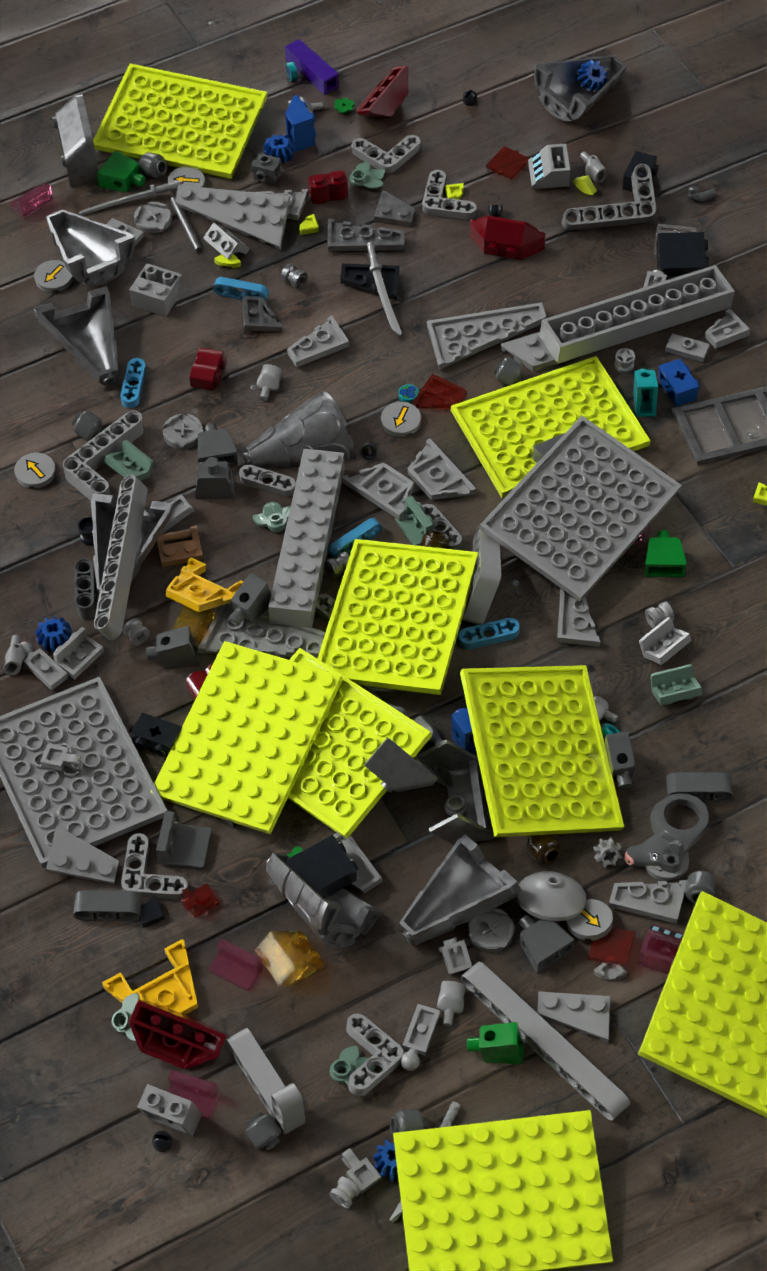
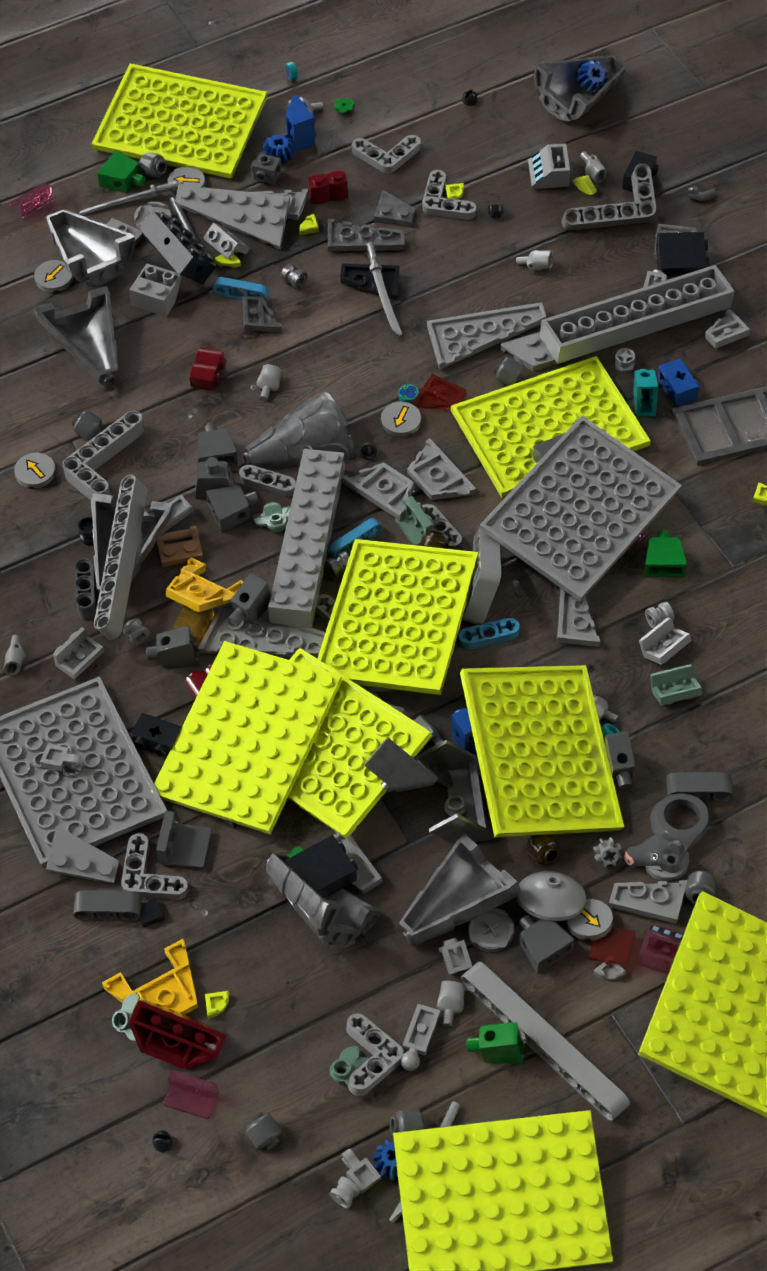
(43, 666): light grey plate -> none
(53, 633): blue gear -> none
(76, 142): flat silver windscreen -> none
(130, 461): sand green bracket -> none
(131, 376): dark azure beam -> none
(164, 1106): light grey window -> none
(178, 246): none -> black brick
(182, 431): light grey tile -> none
(199, 900): clear red bracket -> none
(216, 1003): none -> neon yellow tile
(230, 505): none -> dark grey torso
(236, 965): clear pink panel -> none
(281, 1102): light grey beam -> none
(289, 957): clear yellow slope -> none
(312, 66): dark purple brick -> none
(320, 343): light grey wing -> none
(367, 177): sand green plate -> none
(386, 95): dark red wedge -> none
(506, 237): dark red wedge -> none
(507, 162): clear red piece -> none
(537, 260): none -> light grey piece
(578, 1011): light grey wing -> none
(687, 347): light grey plate -> none

